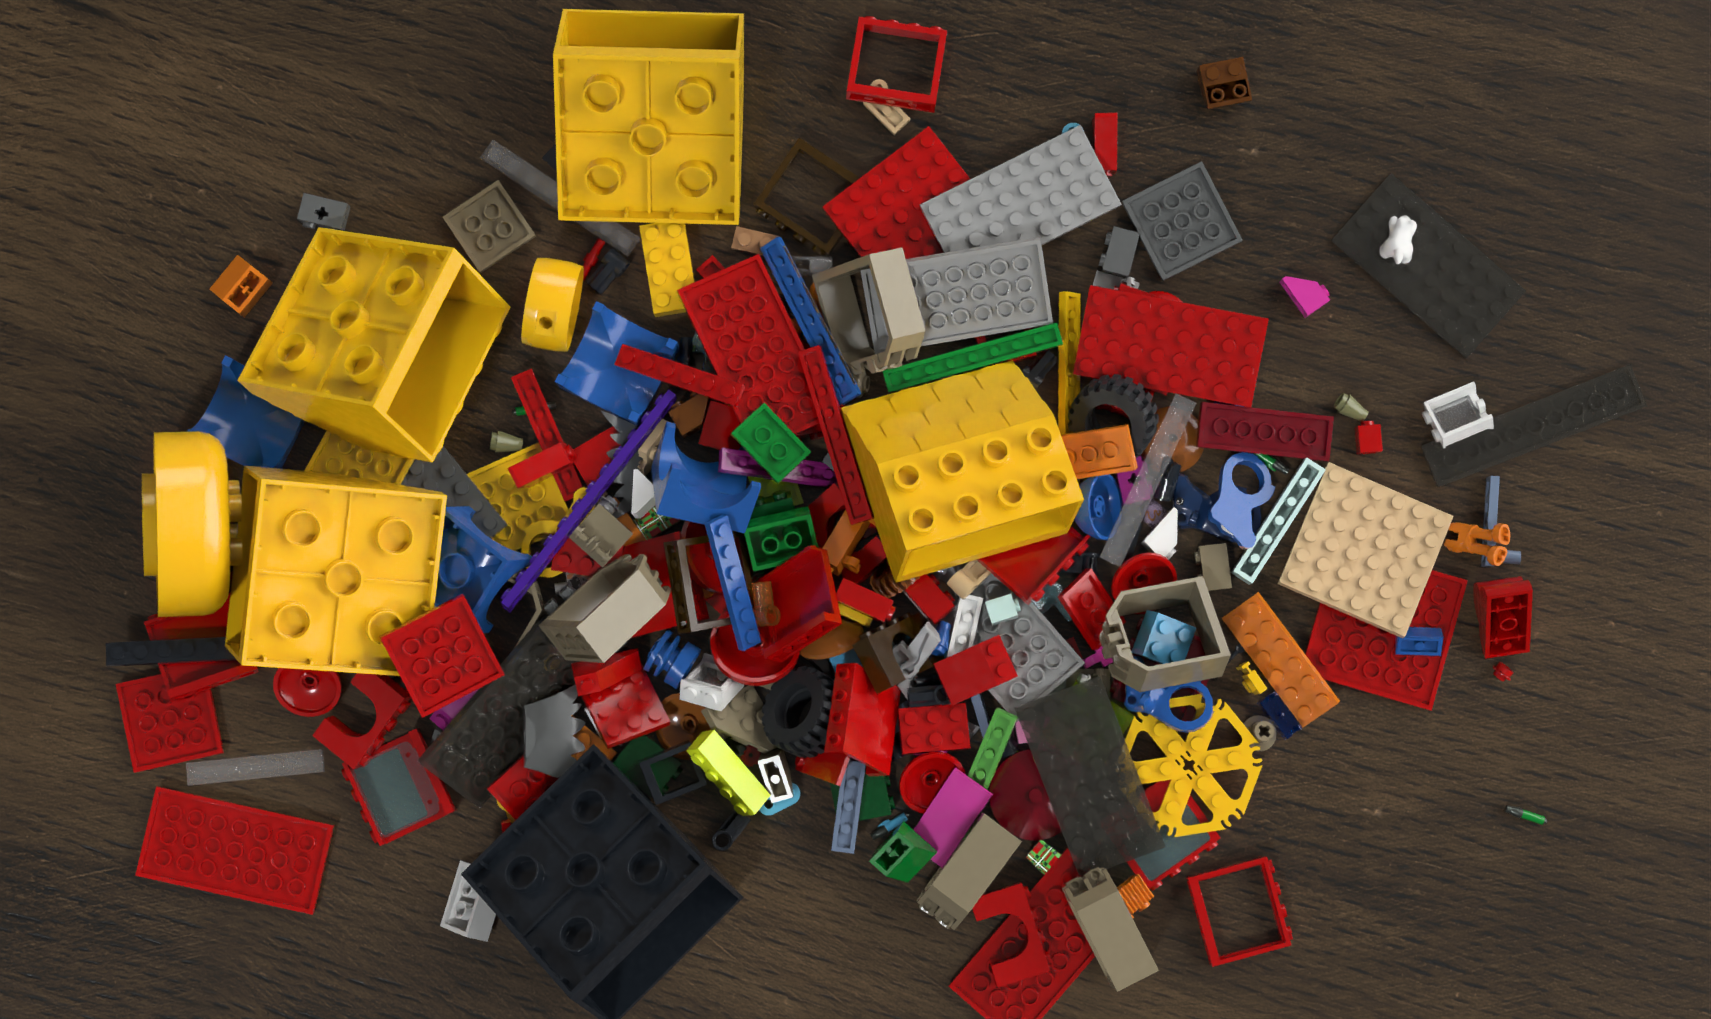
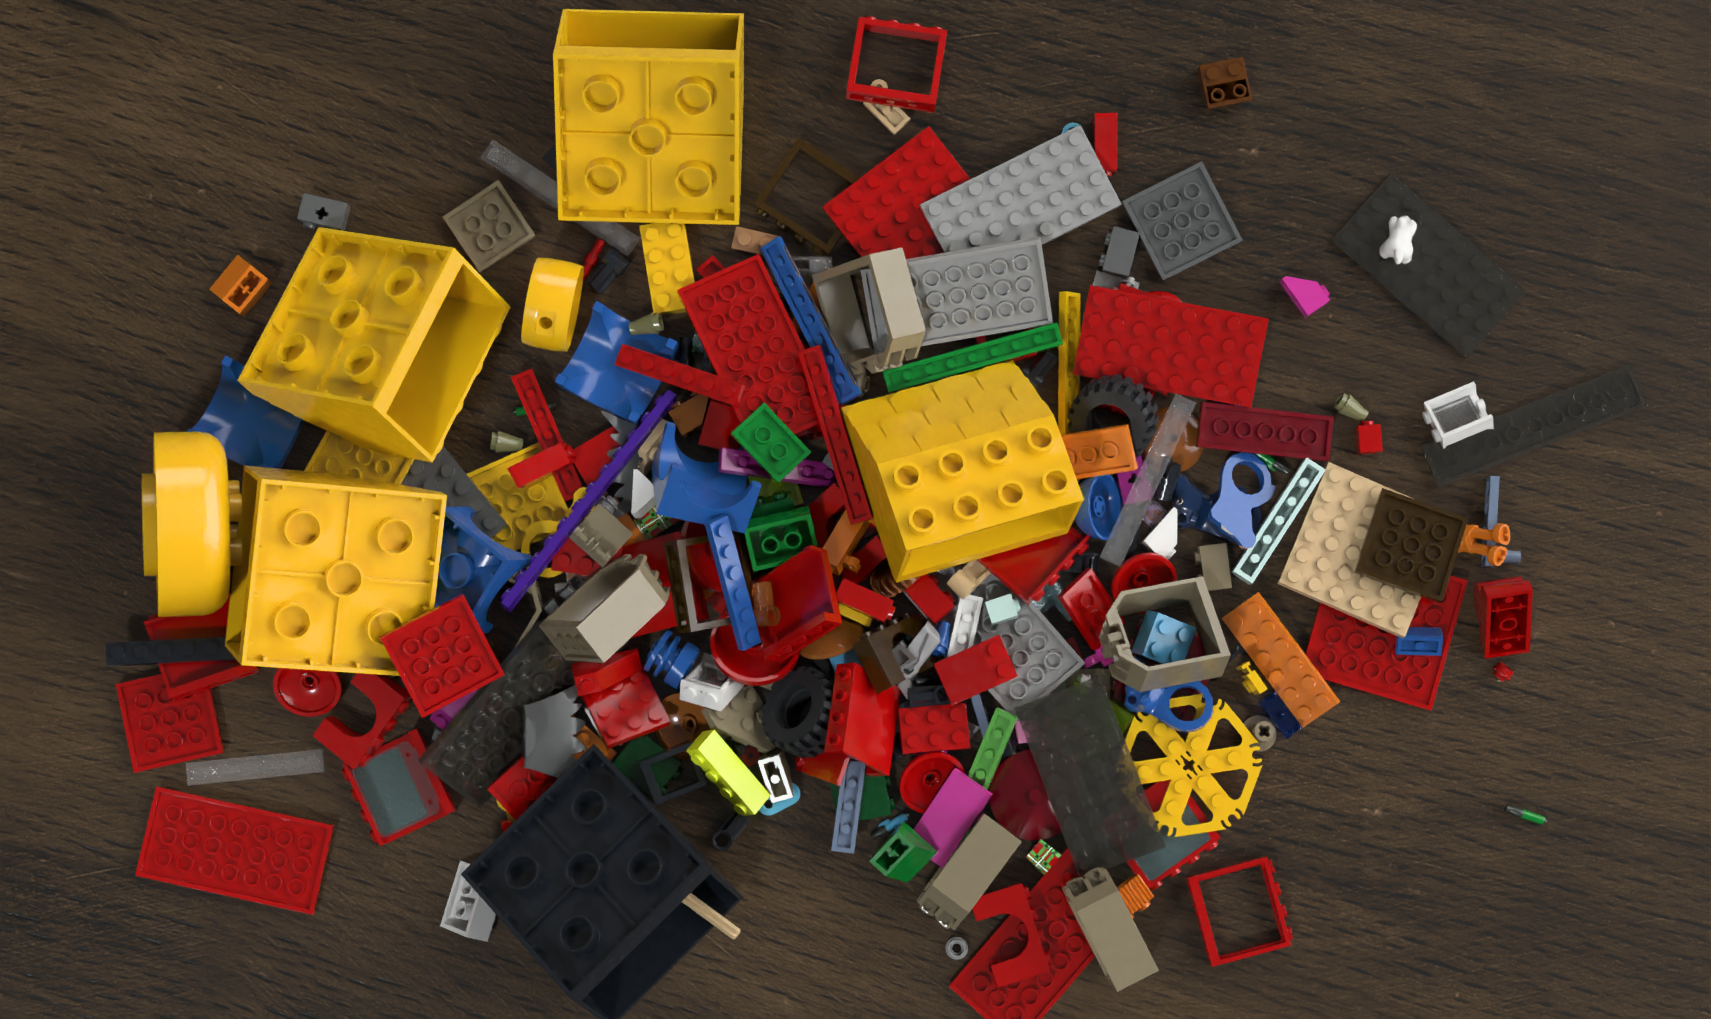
(648, 324): none -> olive cone
(712, 916): none -> tan axle
(956, 955): none -> light grey plate
(1411, 545): none -> dark brown plate

